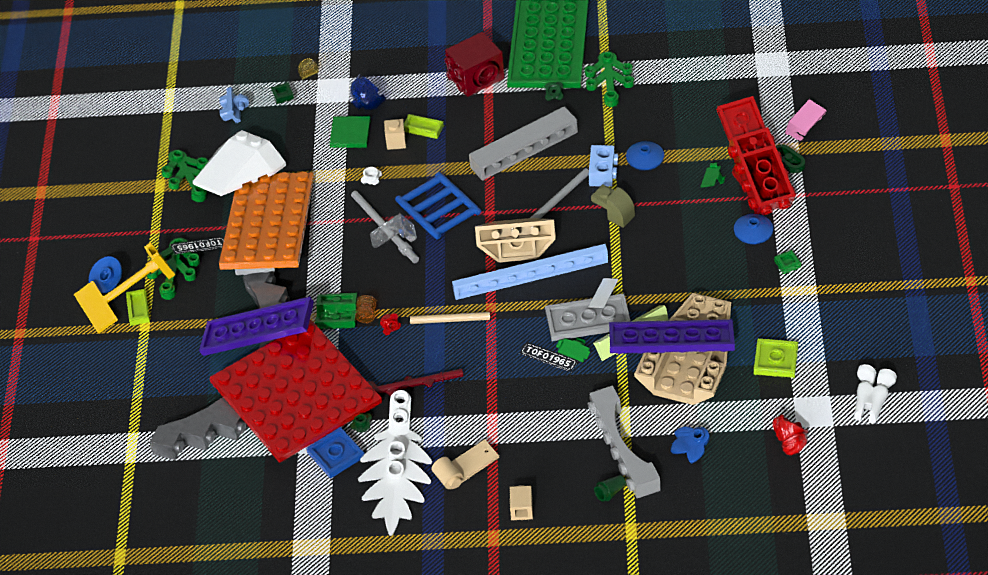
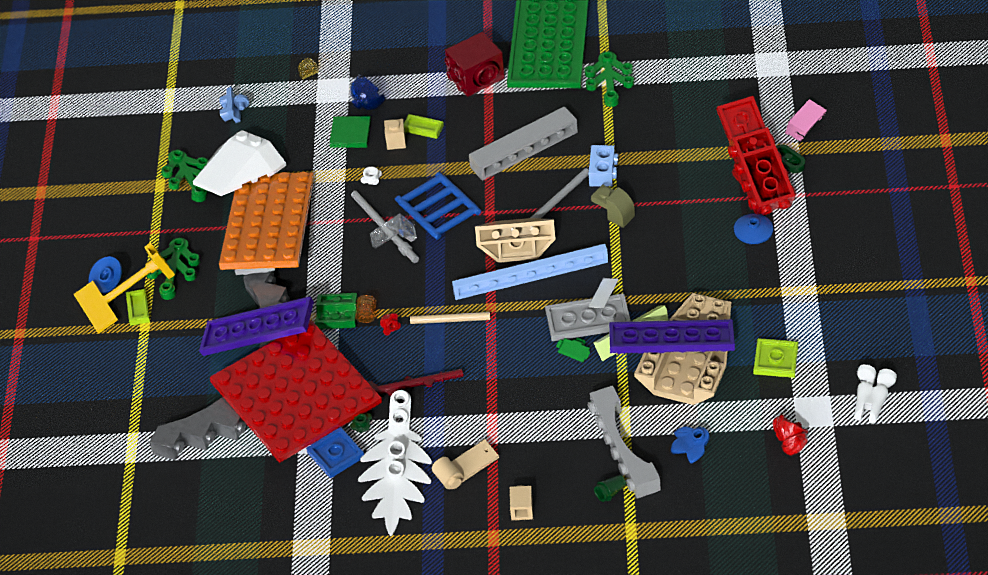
(197, 245): black sticker -> none
(282, 93): dark green plate -> none
(548, 356): black sticker -> none
(553, 86): dark green plate -> none
(645, 155): blue dish -> none
(712, 173): green piece -> none
(787, 262): green tile -> none

